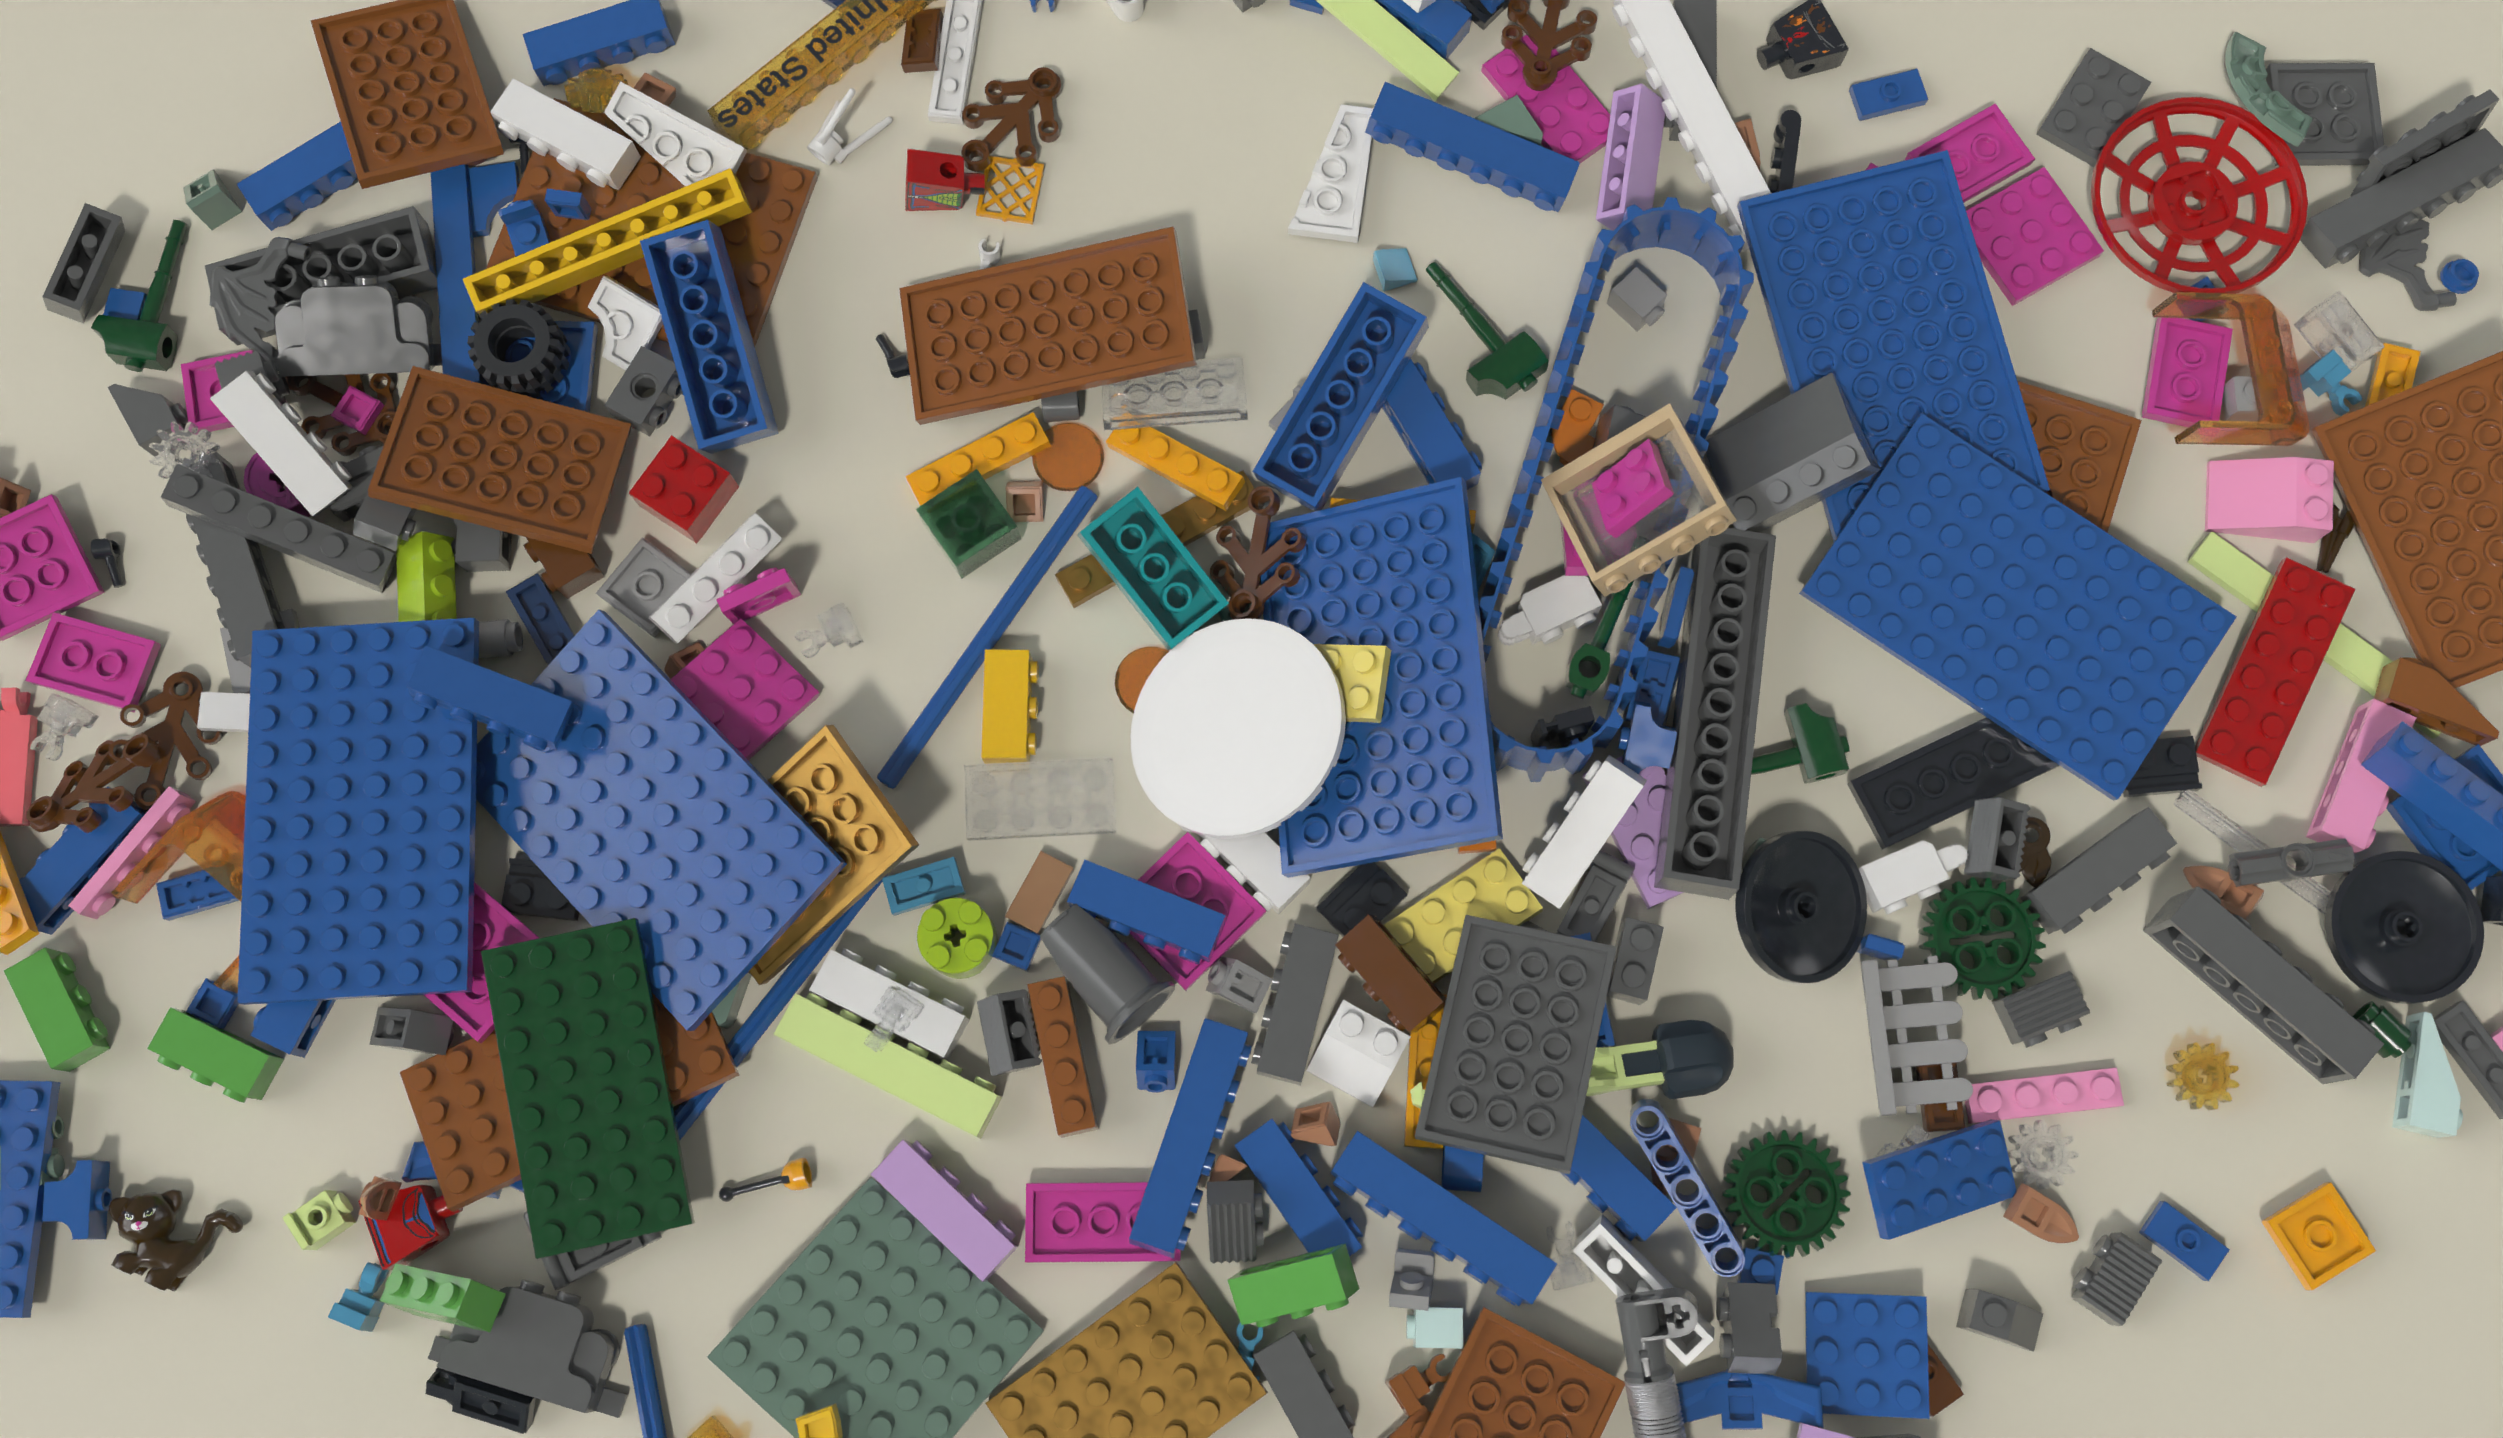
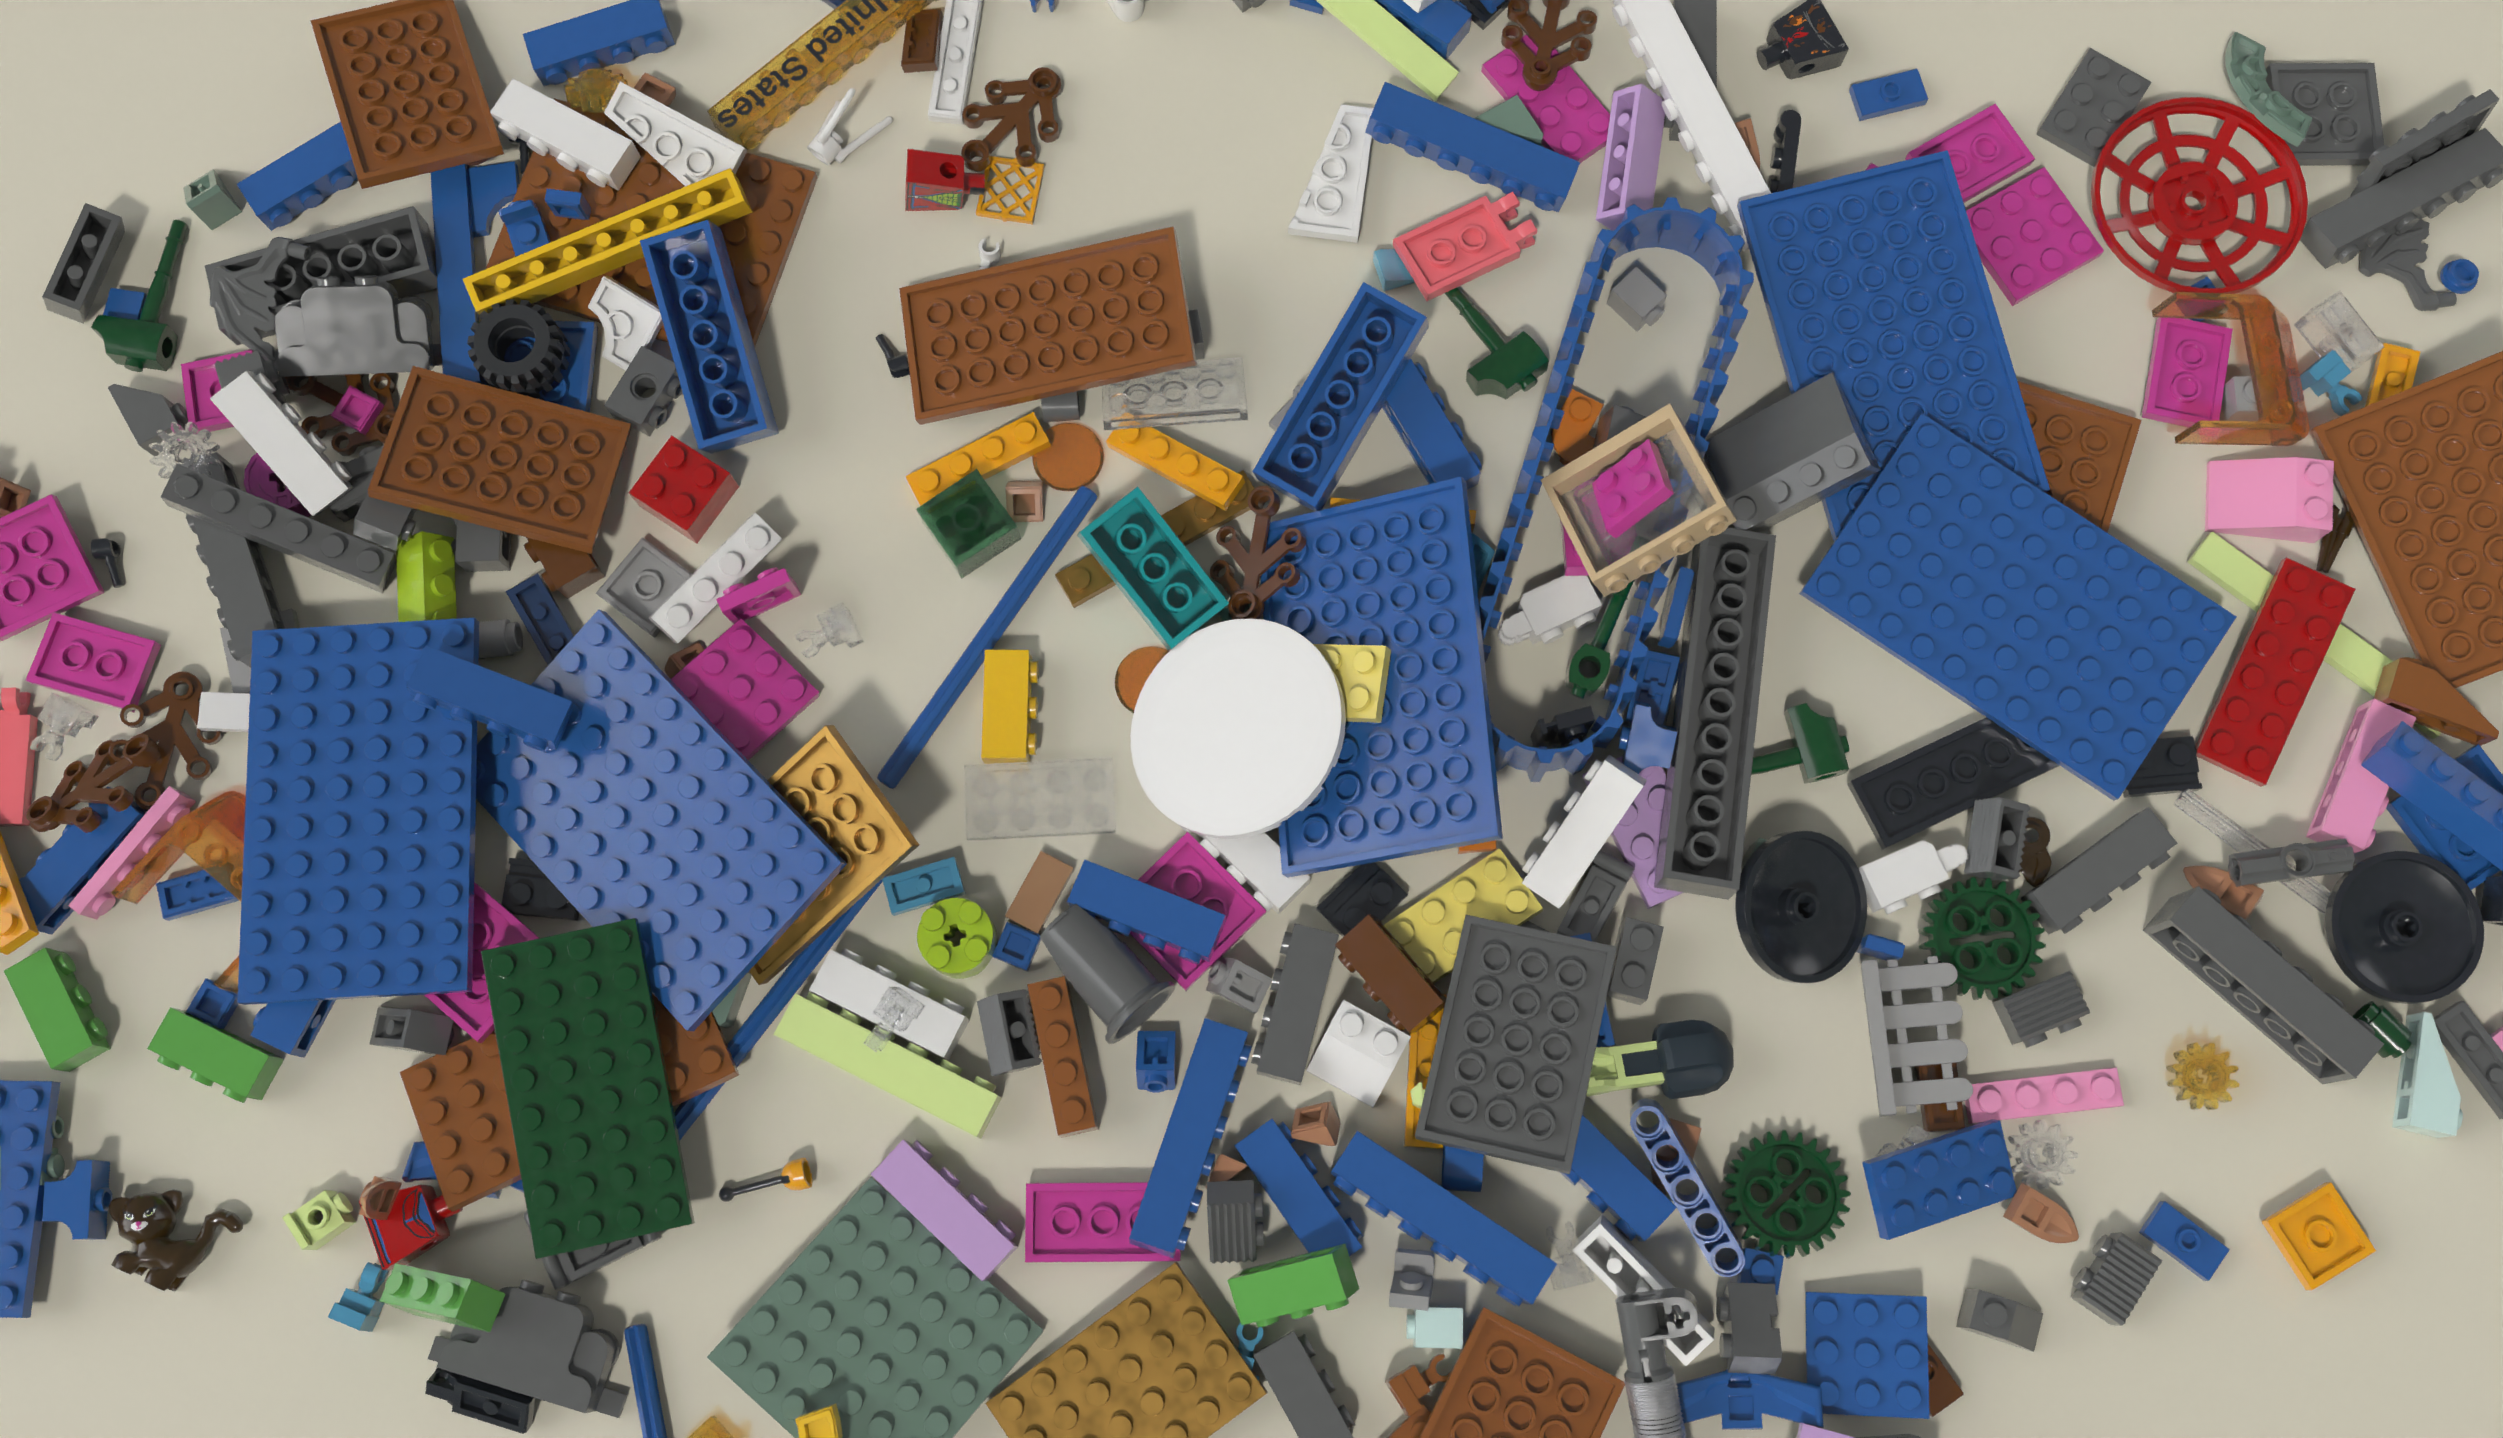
(1463, 245): none -> coral tile

